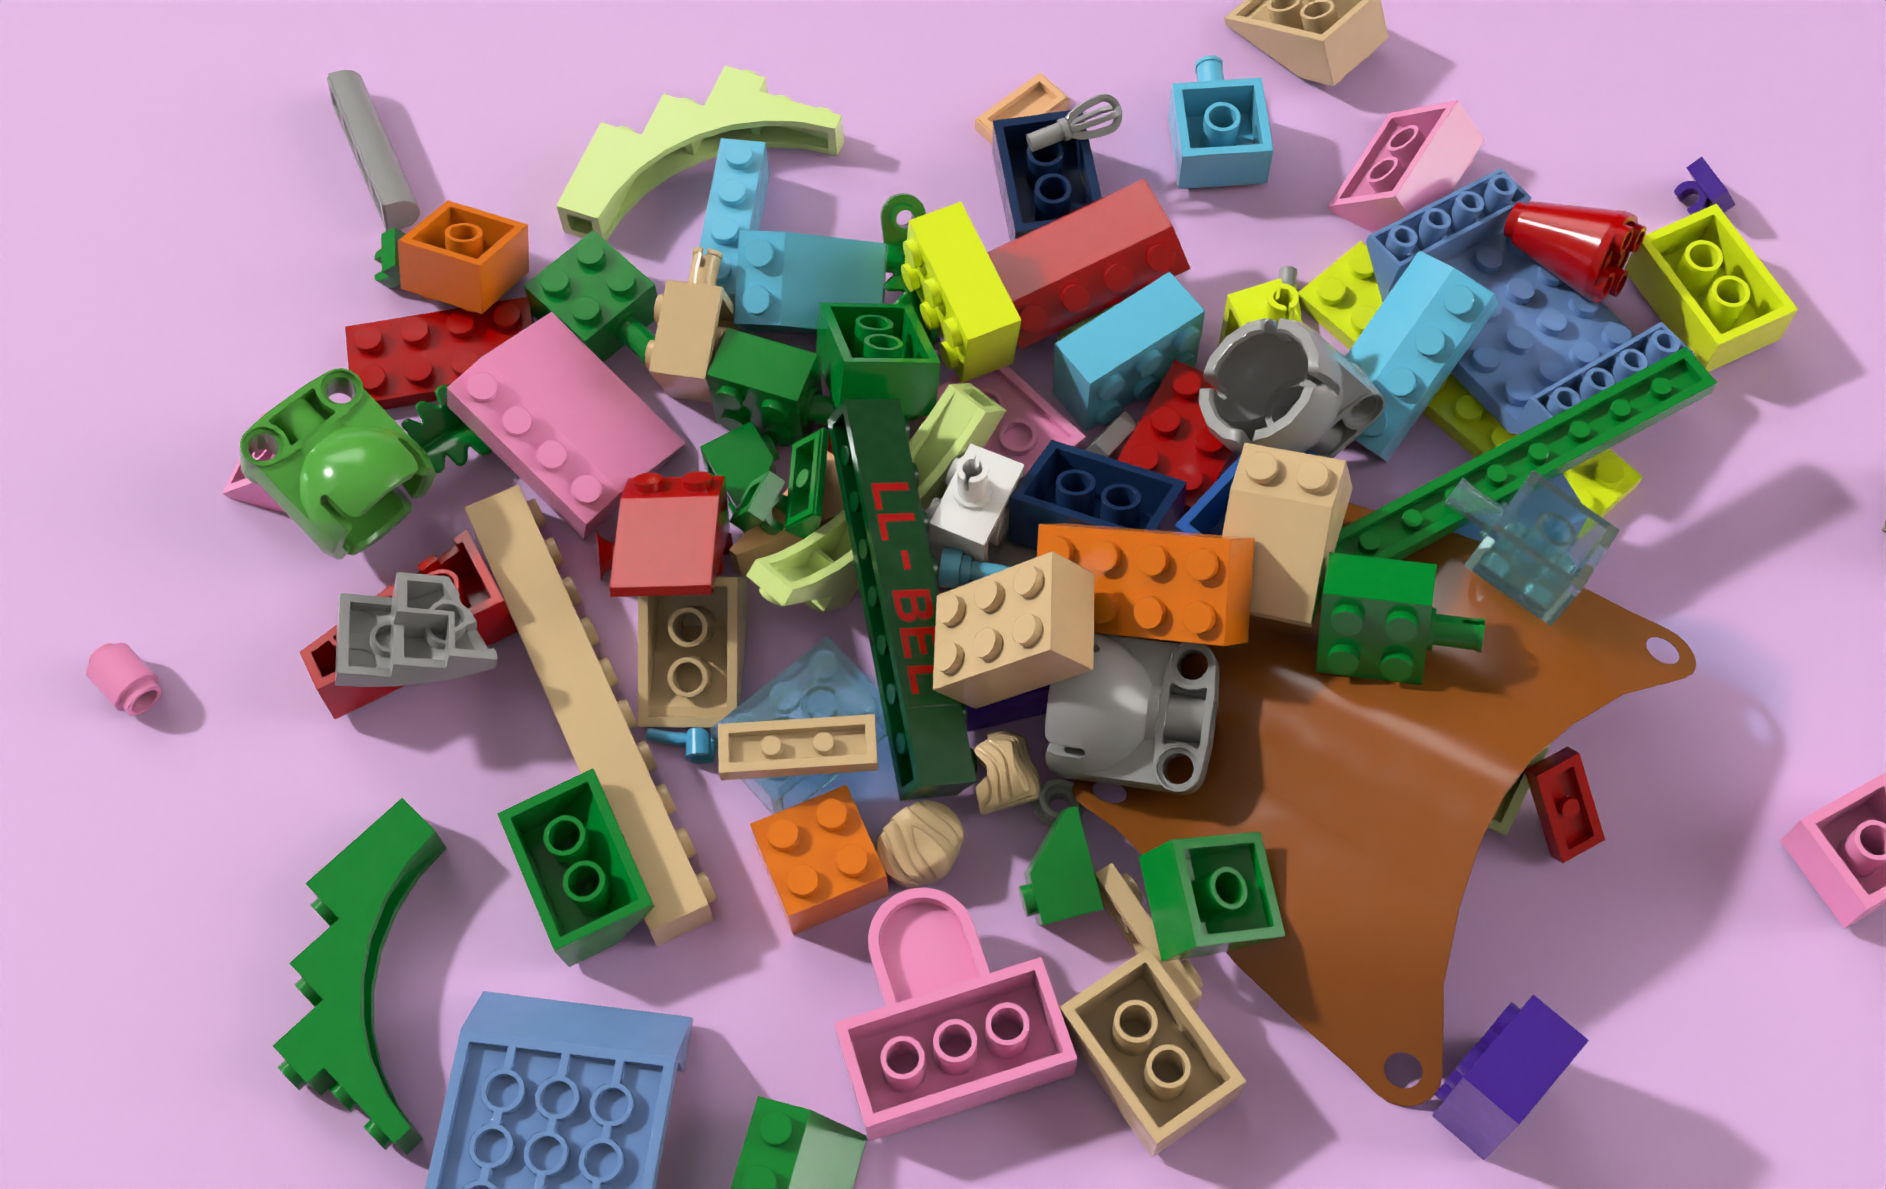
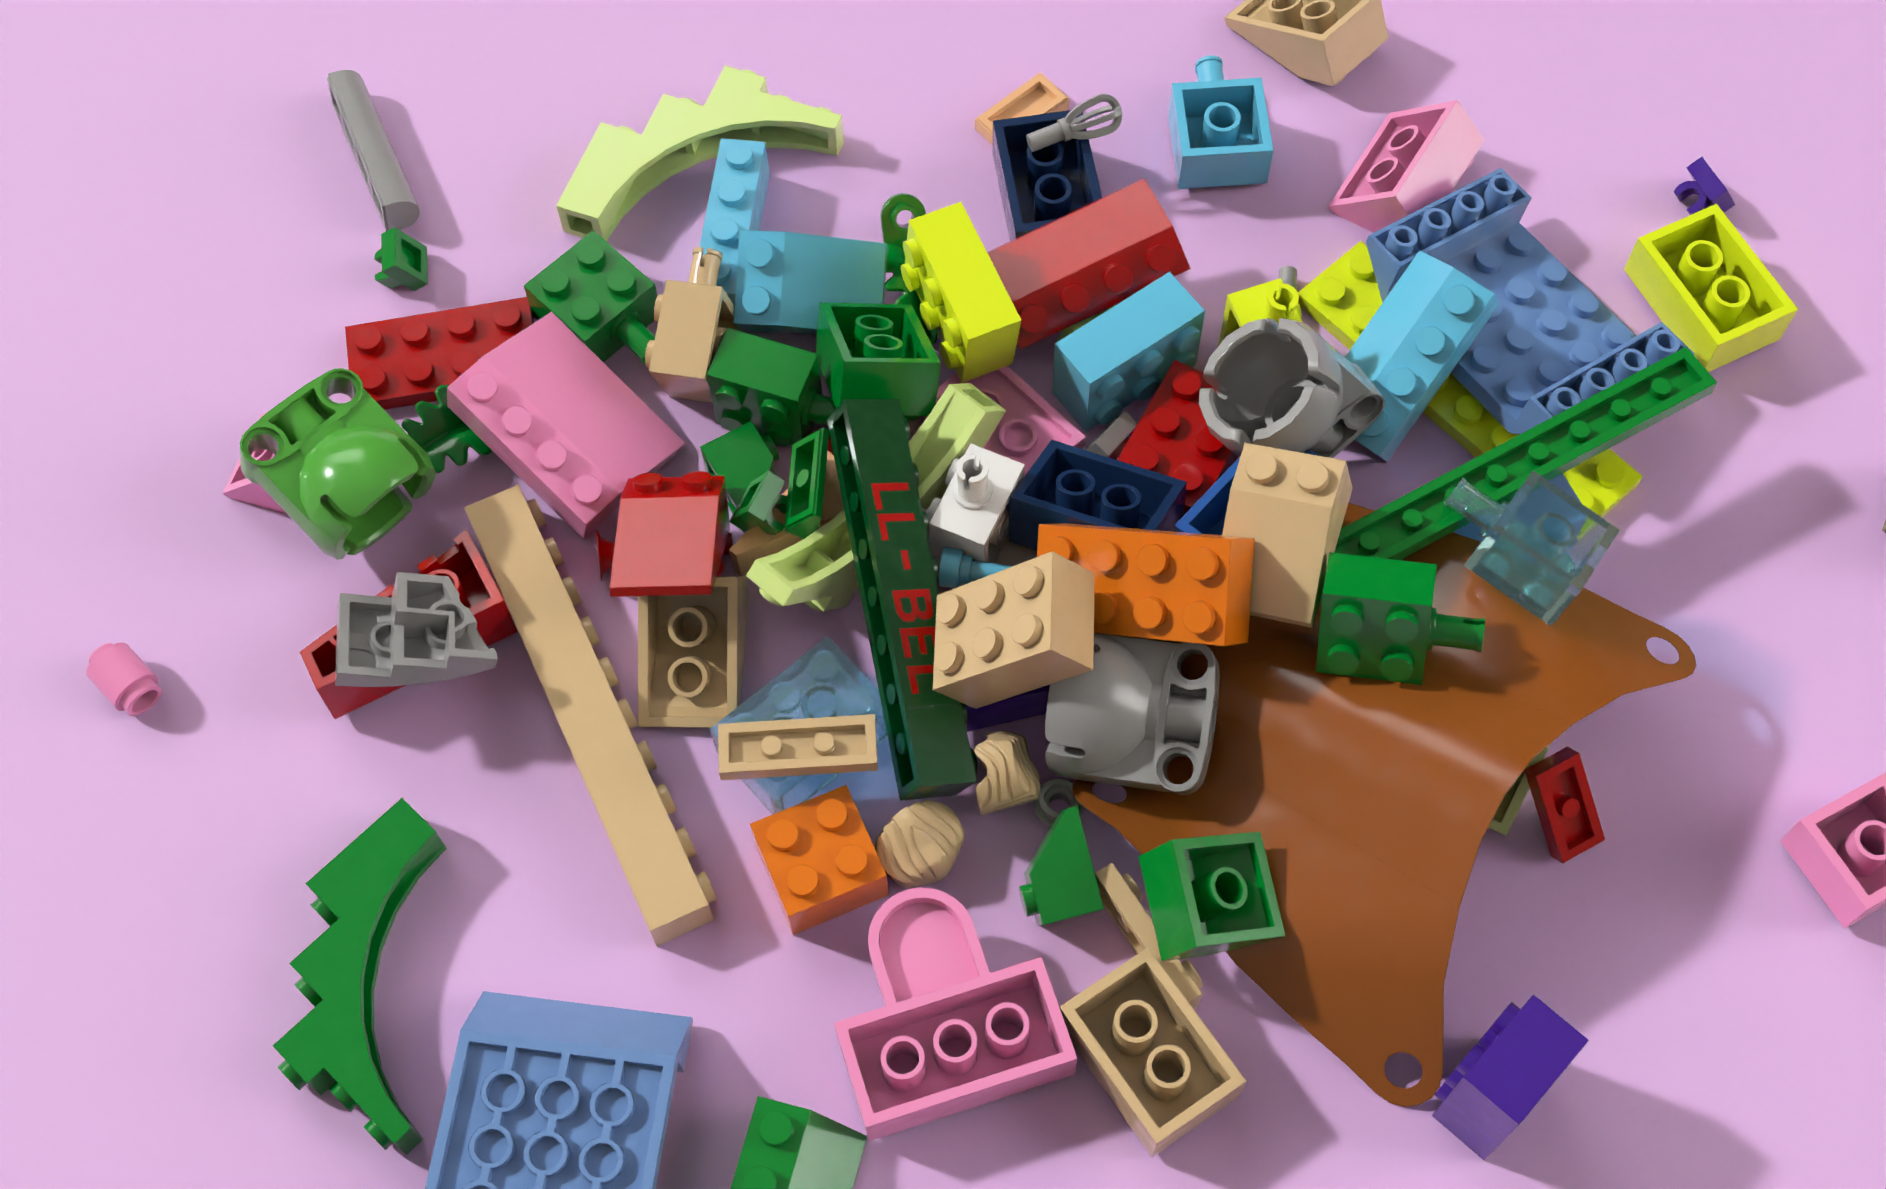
(463, 256): orange brick -> none
(577, 867): green slope -> none
(697, 741): dark azure hand -> none
(1577, 244): red cone -> none

